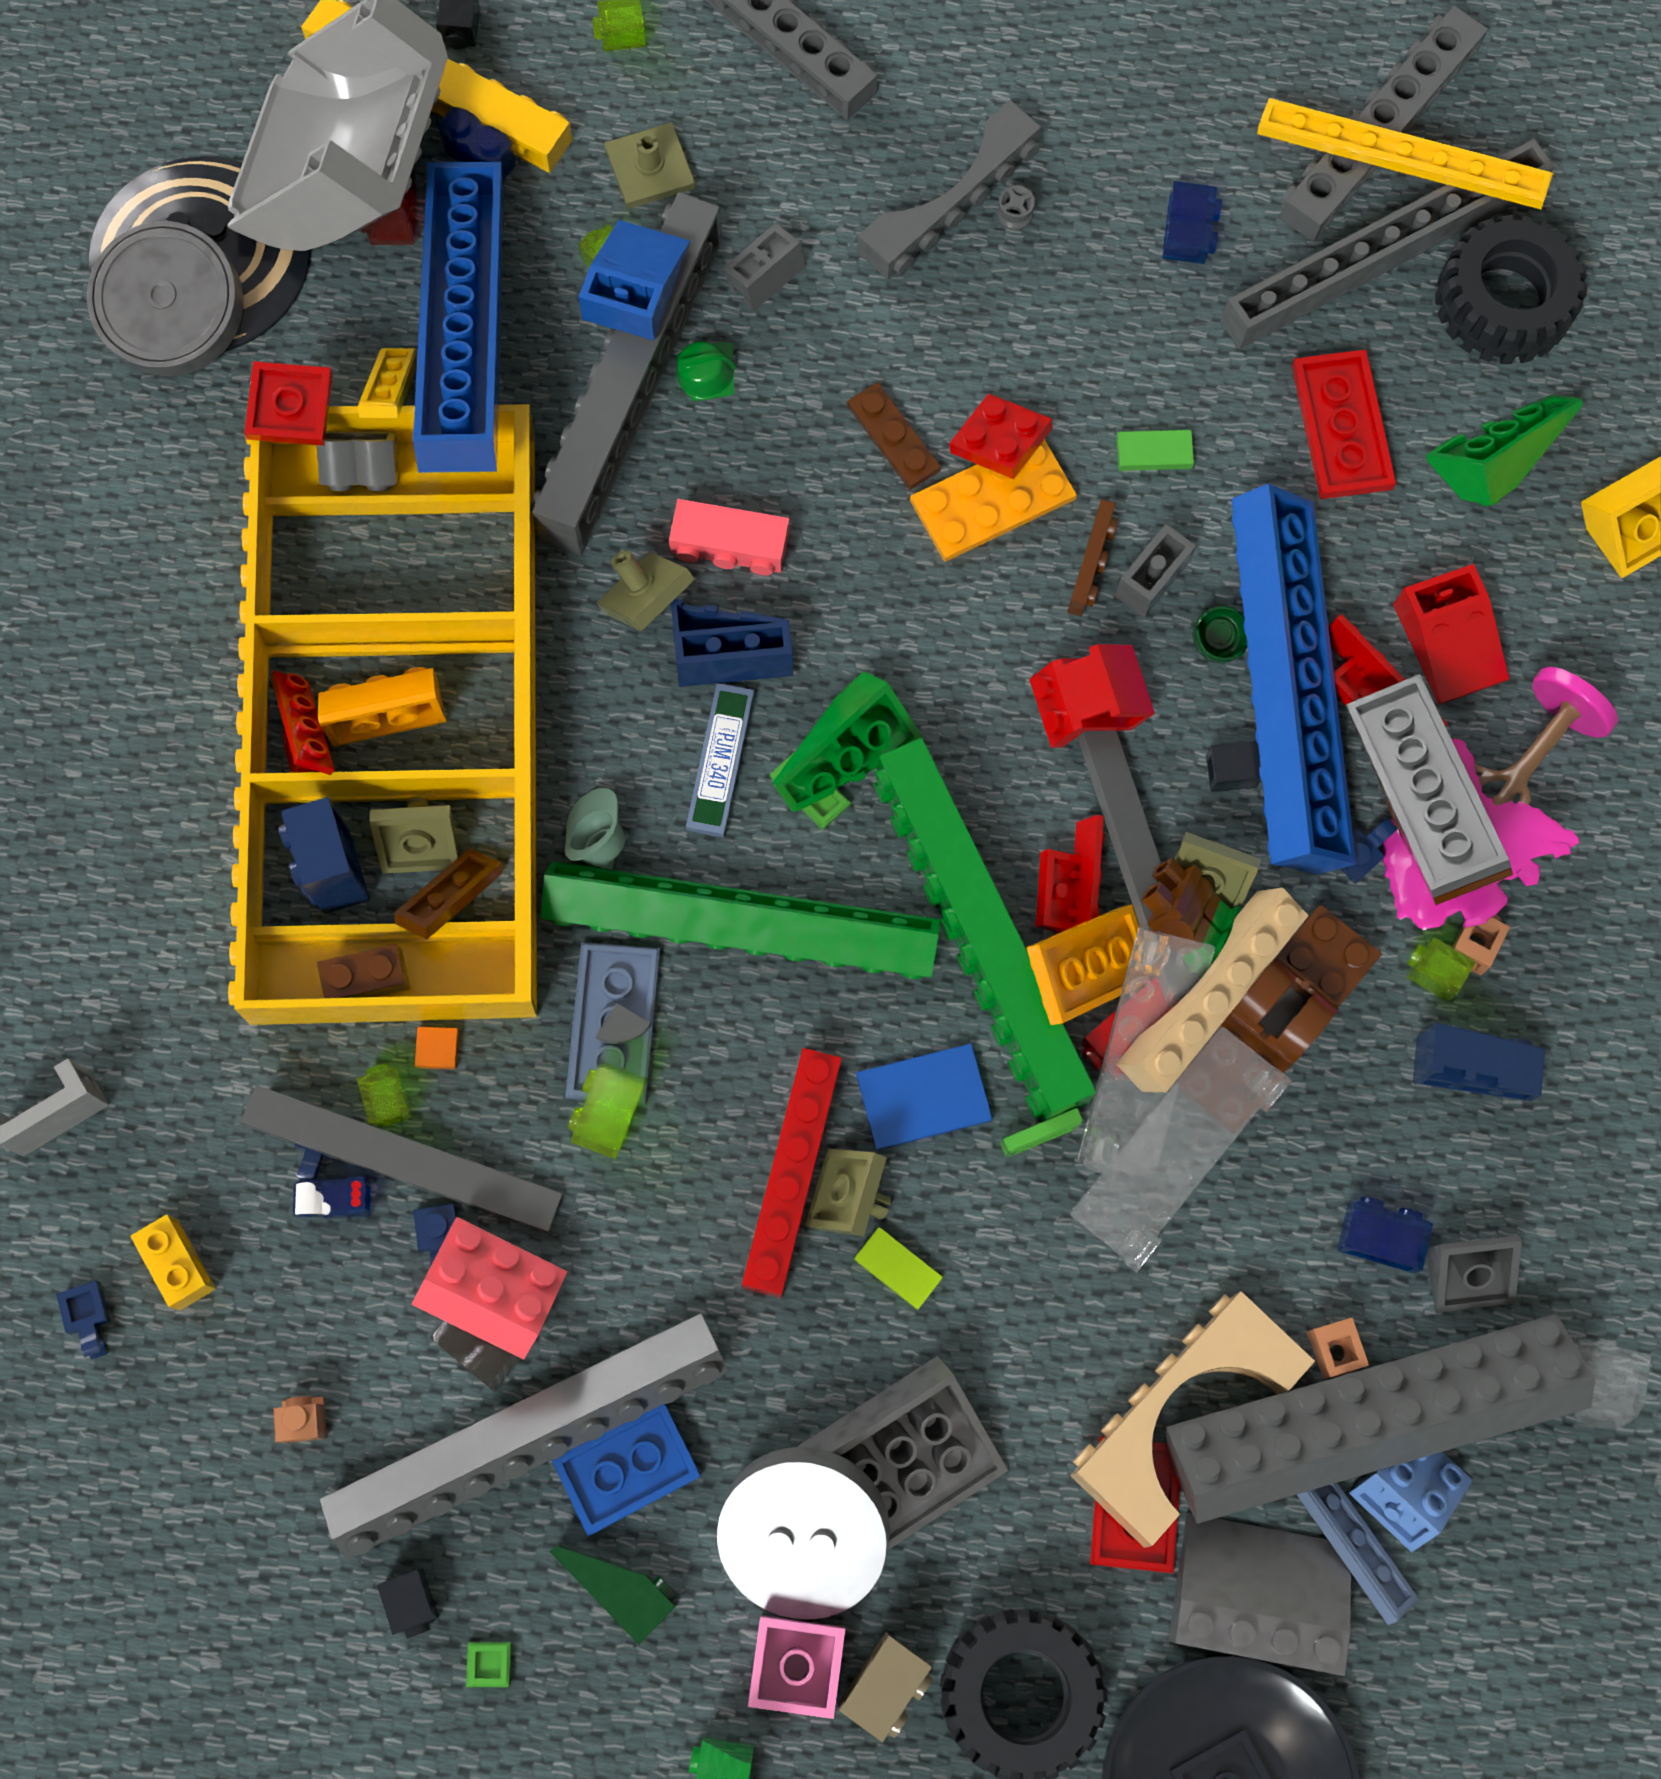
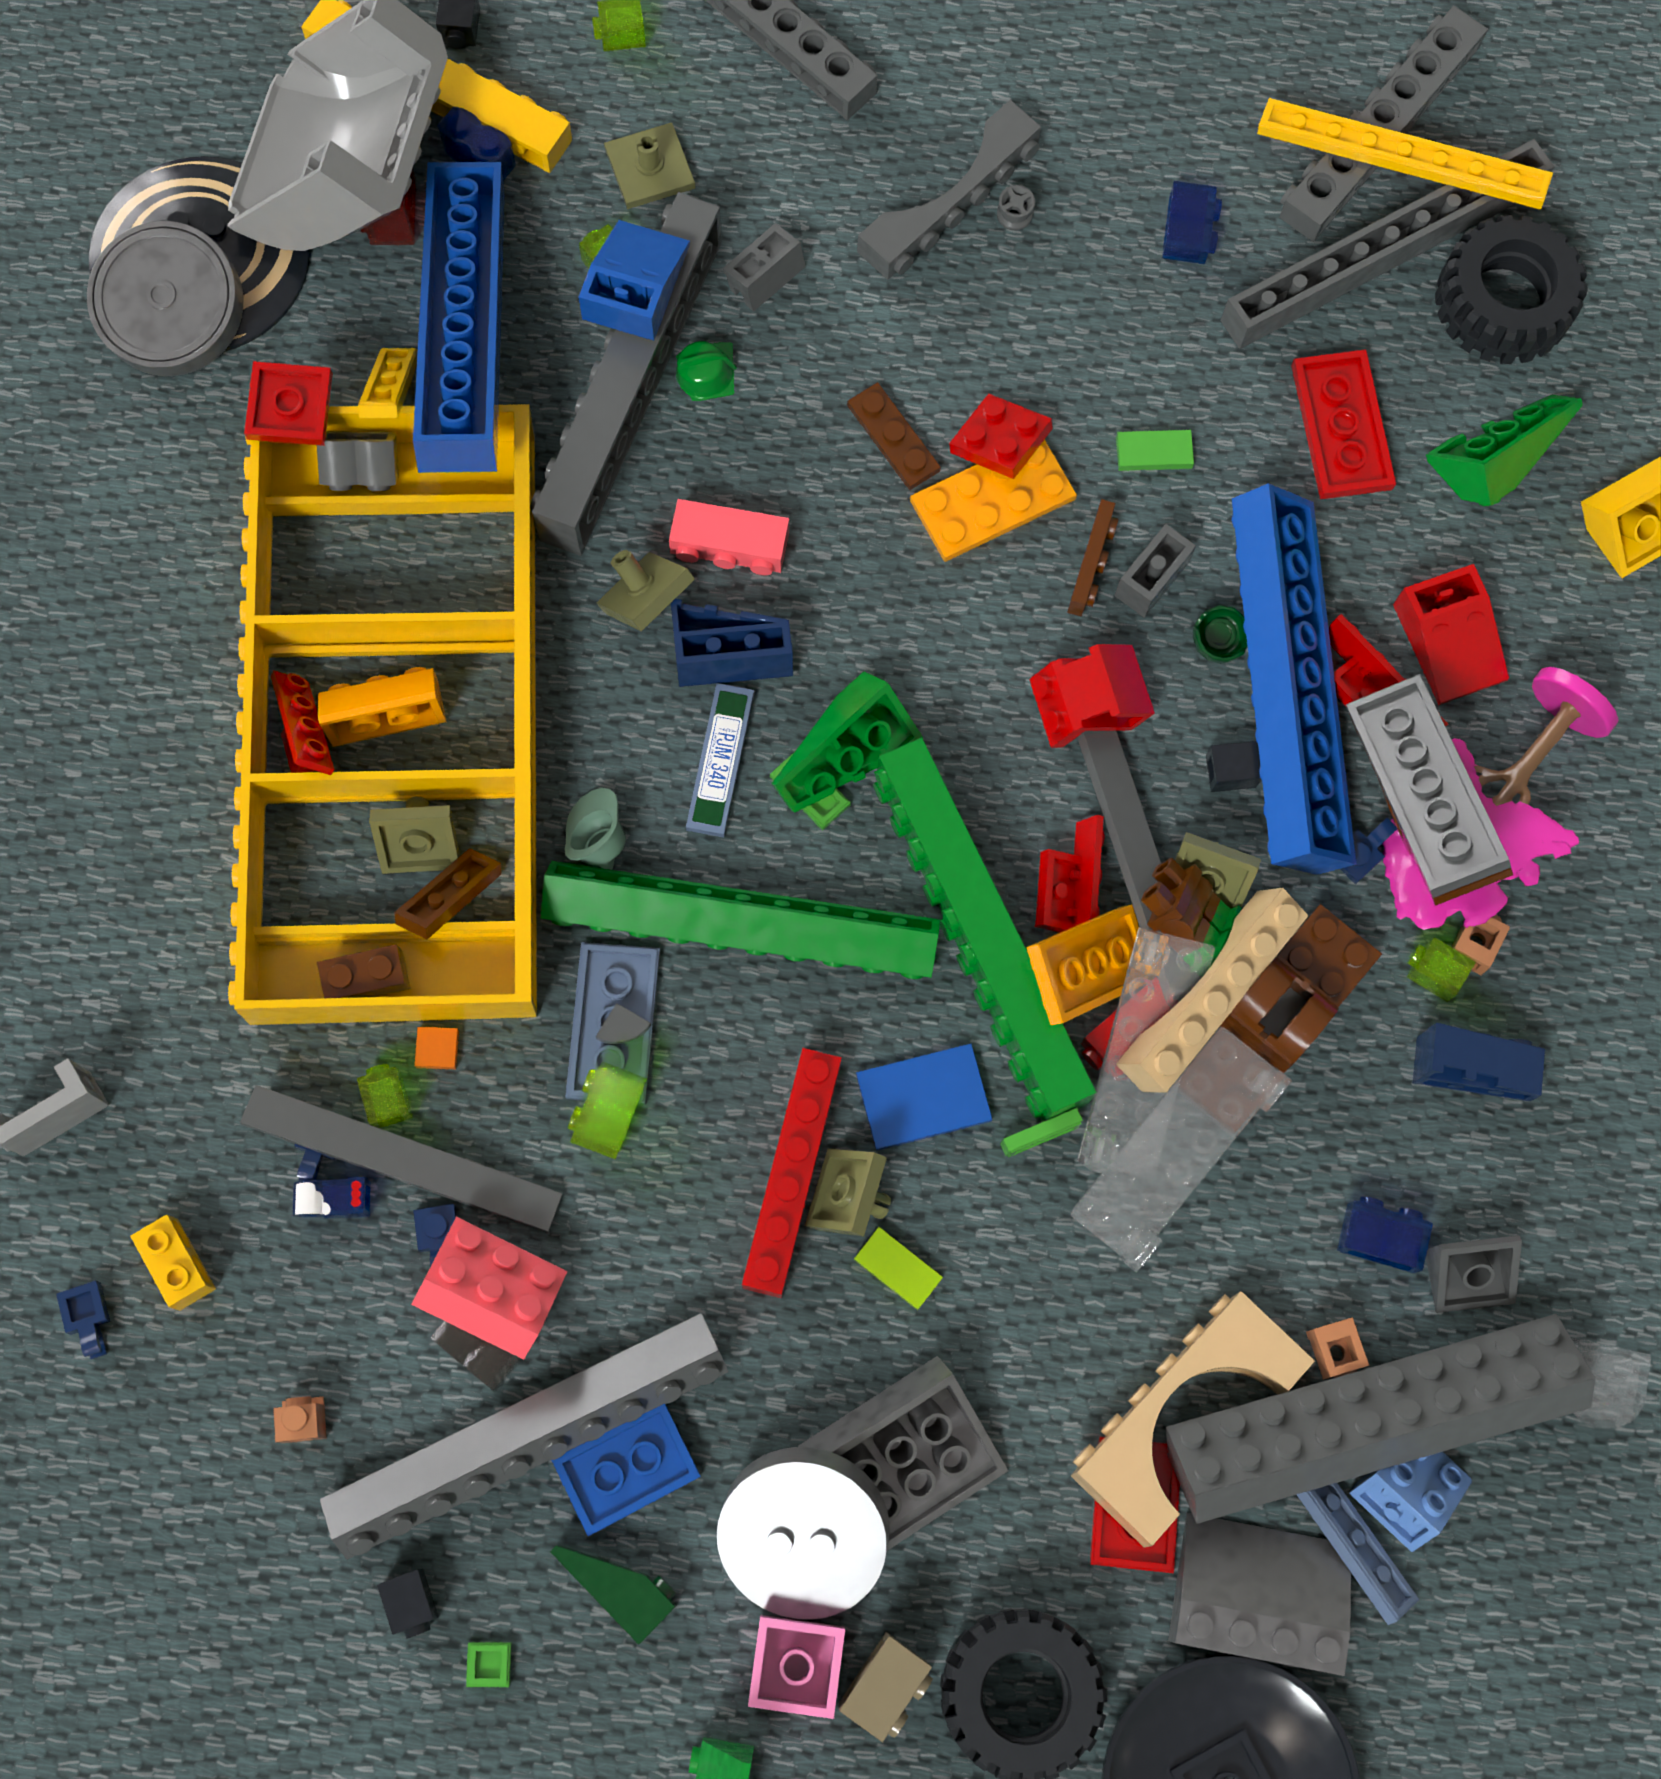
(323, 856): dark blue brick -> none

